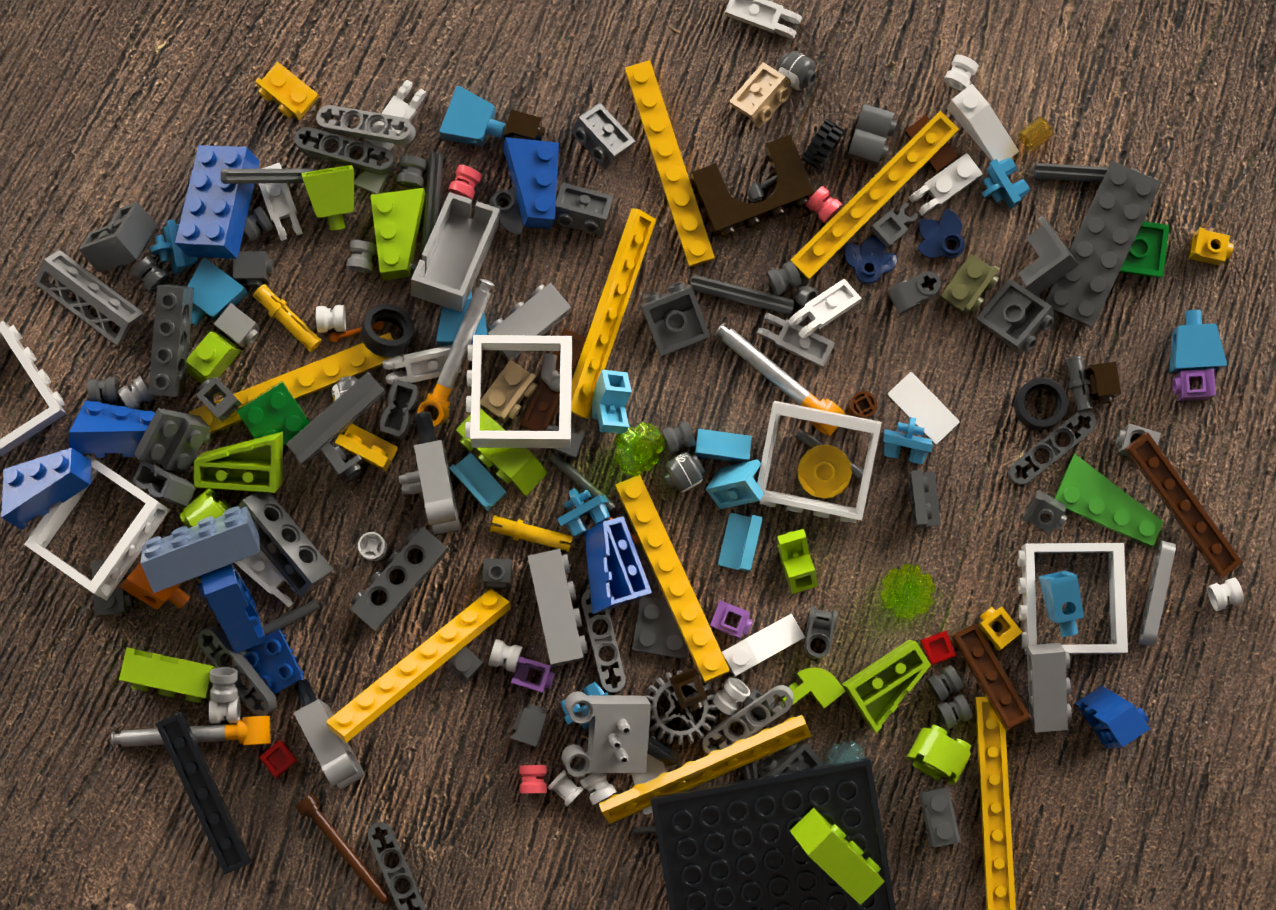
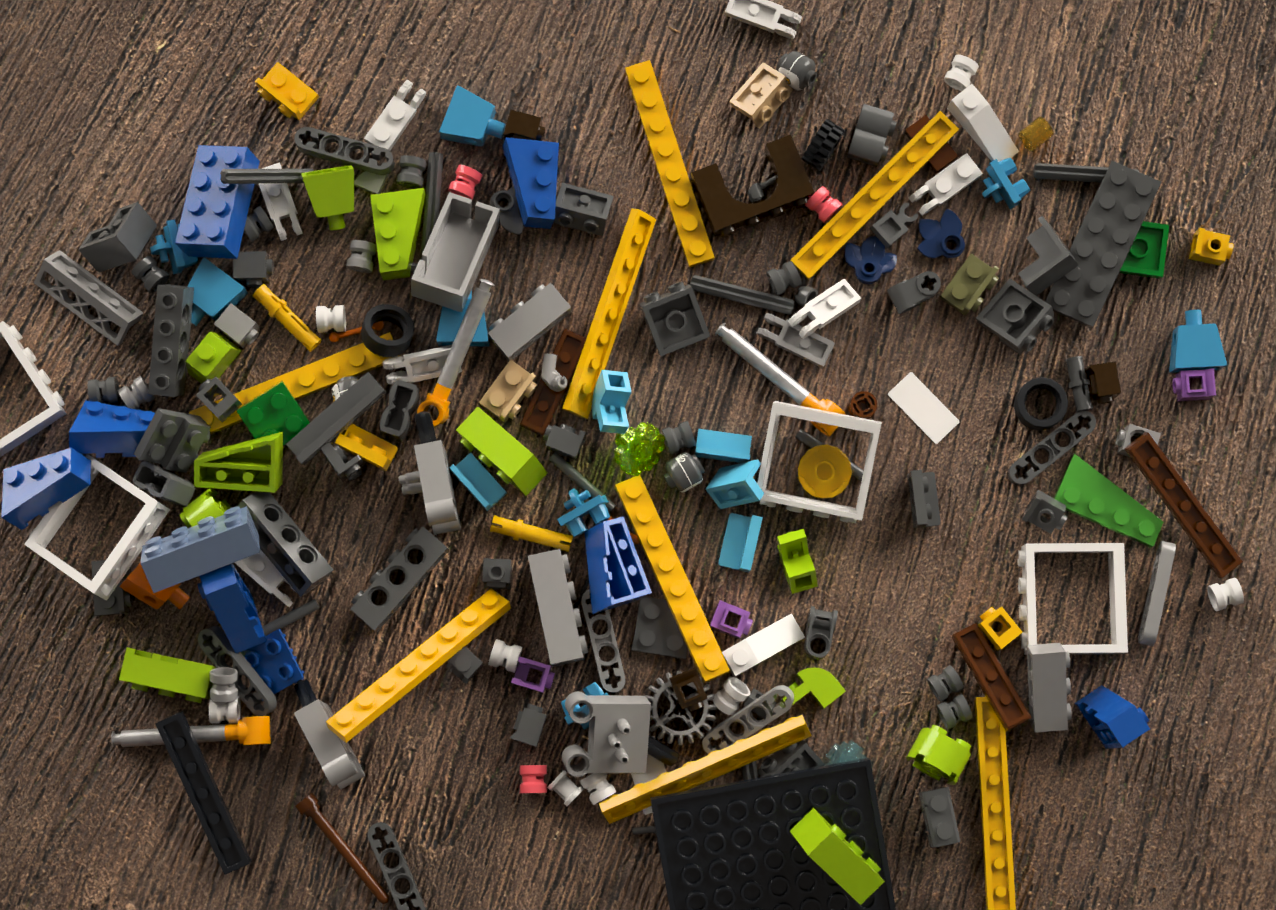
(278, 759): red tile -> none
(367, 120): light grey beam -> none
(368, 546): white wheel -> none
(519, 439): white window -> none
(602, 135): dark grey bracket -> none
(885, 683): lime wedge -> none
(907, 591): clear neon green plant -> none
(919, 446): dark azure hips -> none
(938, 648): red tile -> none
(1061, 589): dark azure torso -> none

